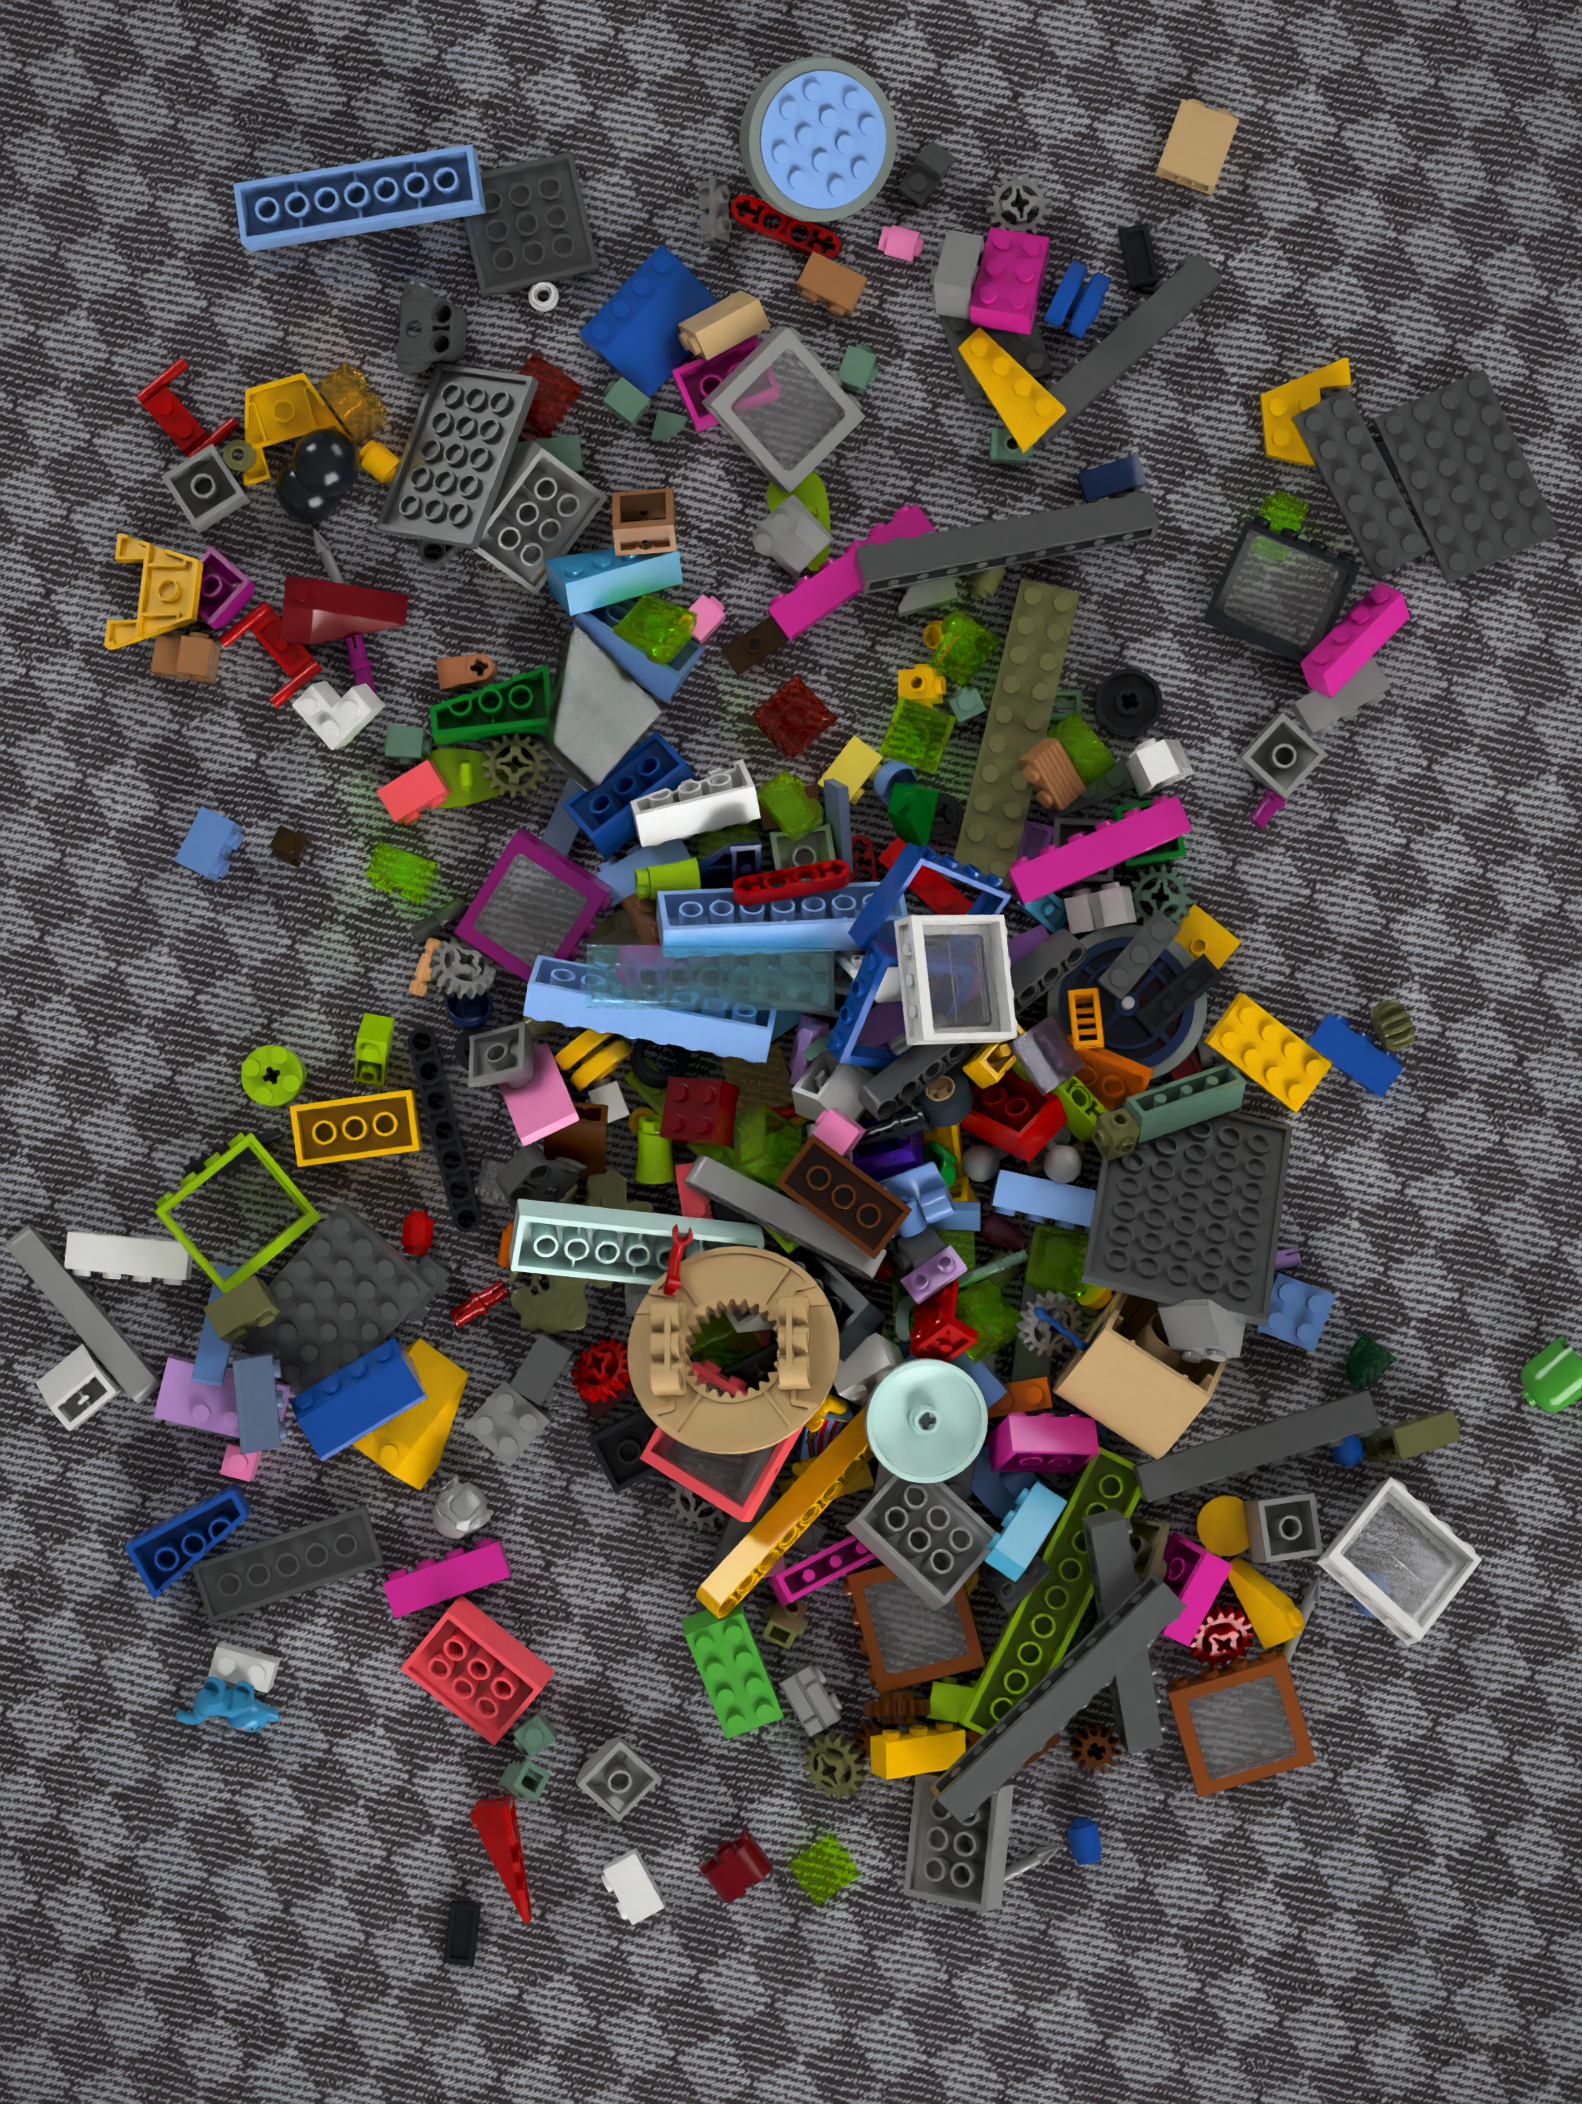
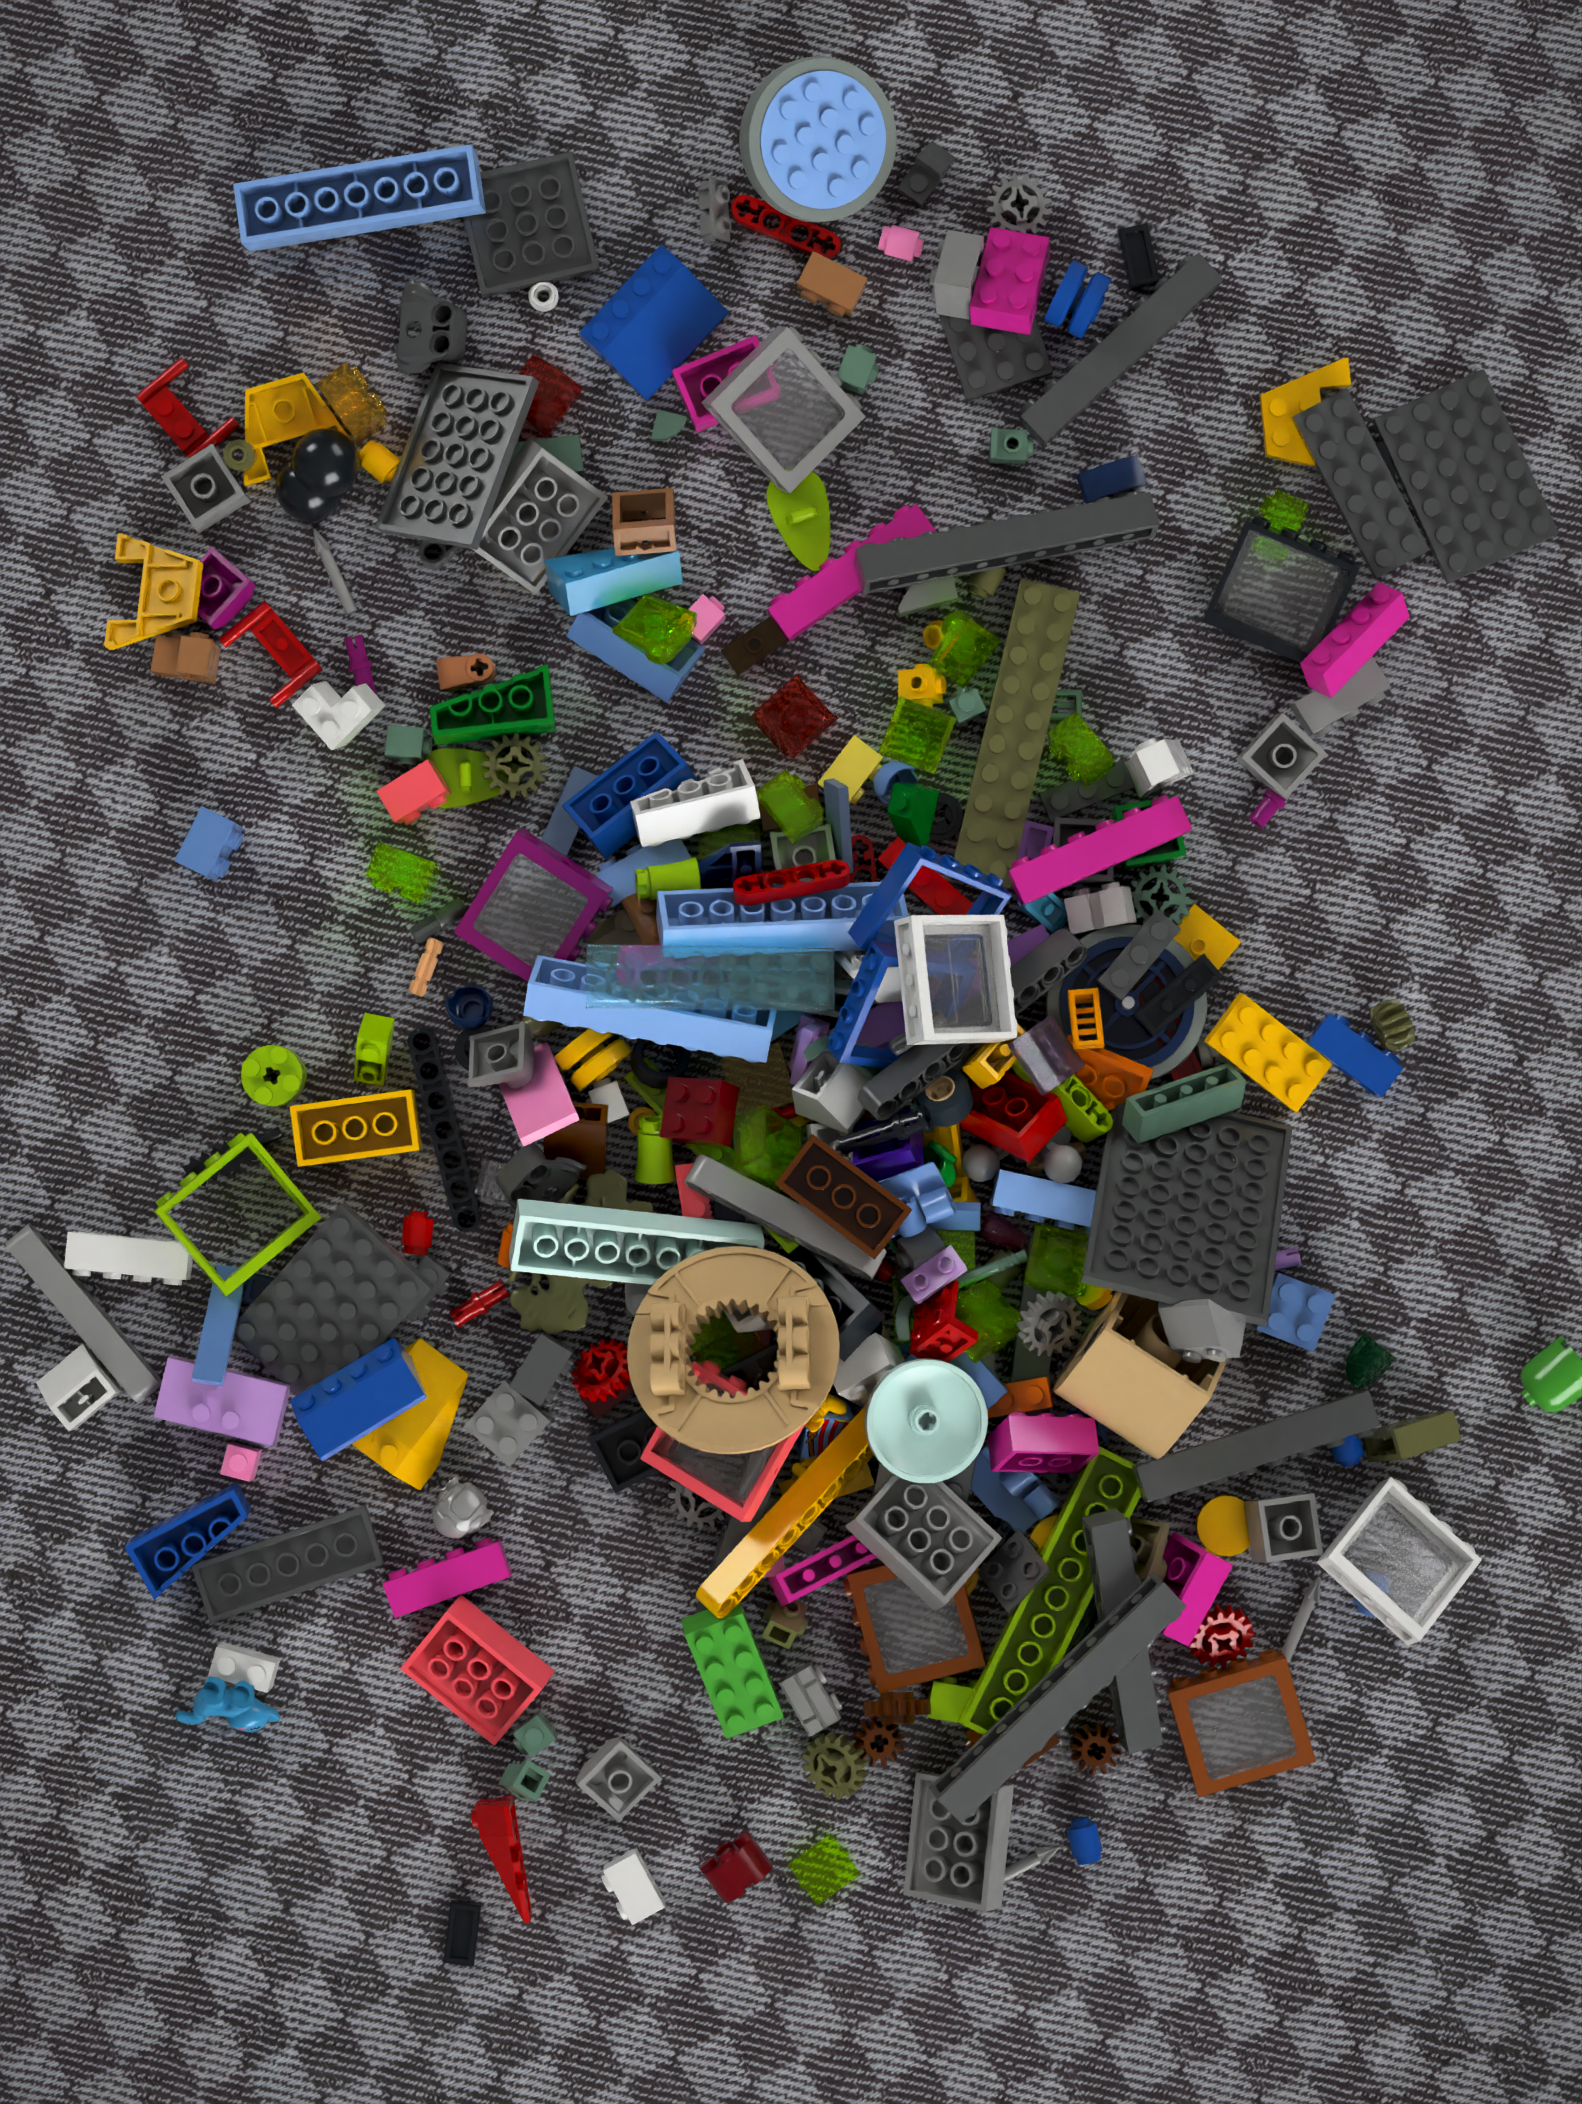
(242, 1310): olive brick -> none
(258, 1402): sand blue slope -> none
(289, 846): dark brown brick -> none
(330, 611): dark red wedge -> none
(462, 968): light grey gear -> none
(593, 711): clear smoke slope -> none
(626, 401): sand green brick -> none
(673, 1280): red arm -> none
(723, 325): tan brick -> none
(791, 536): light grey slope -> none
(838, 1131): bright pink brick -> none
(916, 1750): yellow brick -> none
(1017, 397): yellow wing -> none
(1024, 1530): medium azure wedge -> none
(1041, 1313): blue hinge -> none
(1052, 774): medium nougat brick -> none
(1115, 1133): olive brick -> none
(1140, 691): black wheel -> none
(1197, 146): tan brick -> none
(1266, 1606): yellow slope -> none

